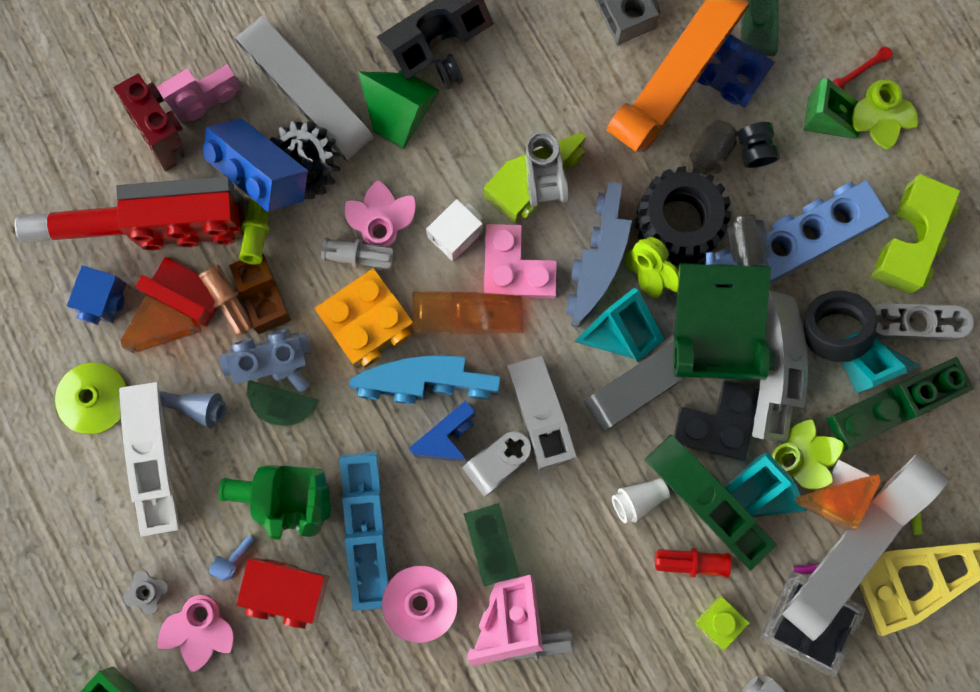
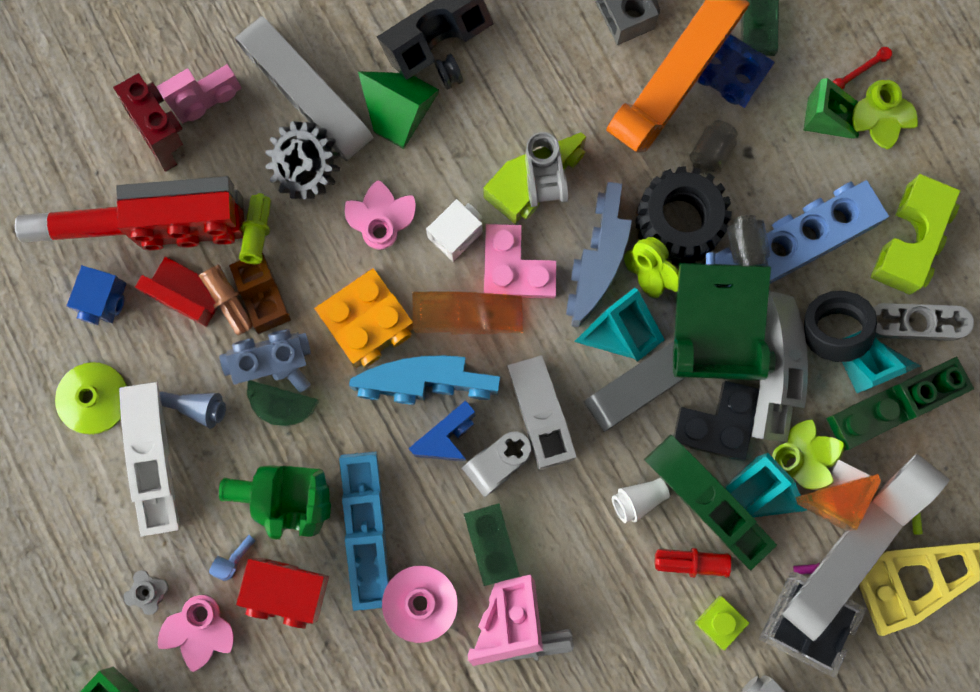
(156, 325): clear orange slope -> none
(255, 164): blue brick -> none
(358, 253): light grey axle -> none
(758, 145): black wheel -> none

